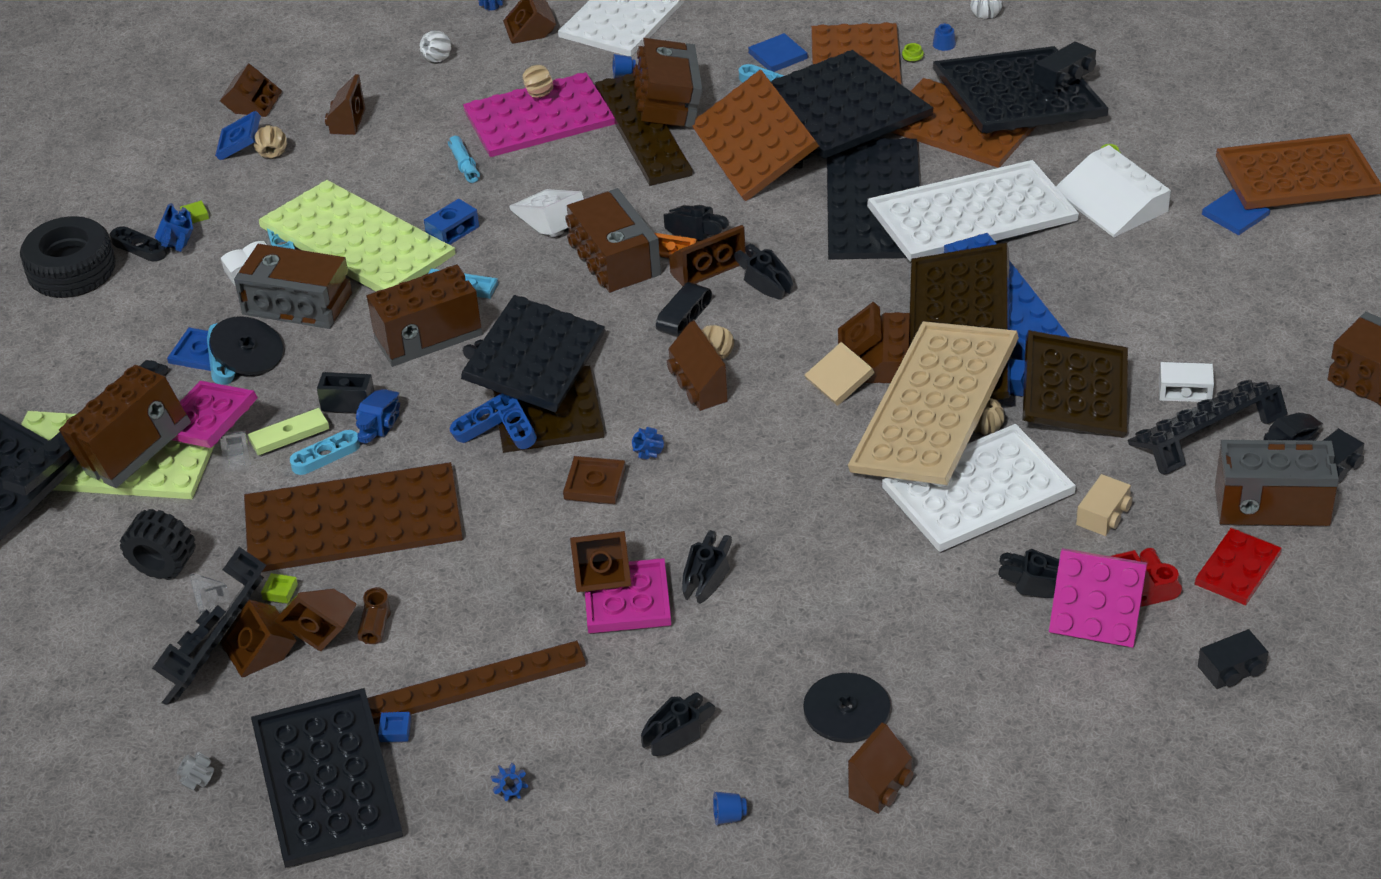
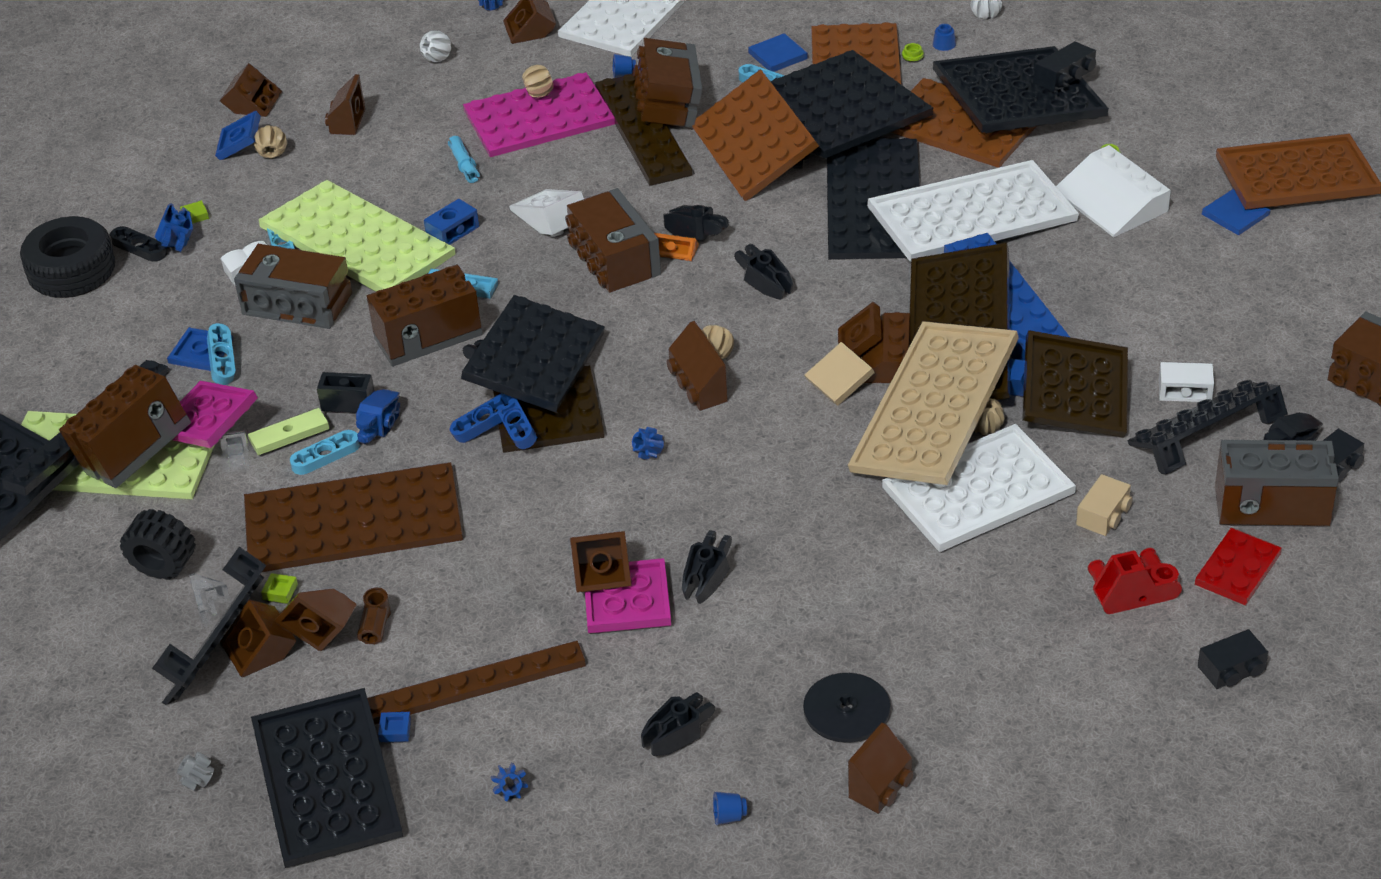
(206, 623): black wing -> none
(229, 349): black piece -> none
(594, 480): reddish brown plate -> none
(683, 308): black beam -> none
(707, 257): reddish brown slope -> none
(1033, 573): black hinge -> none
(1097, 597): dark pink plate -> none

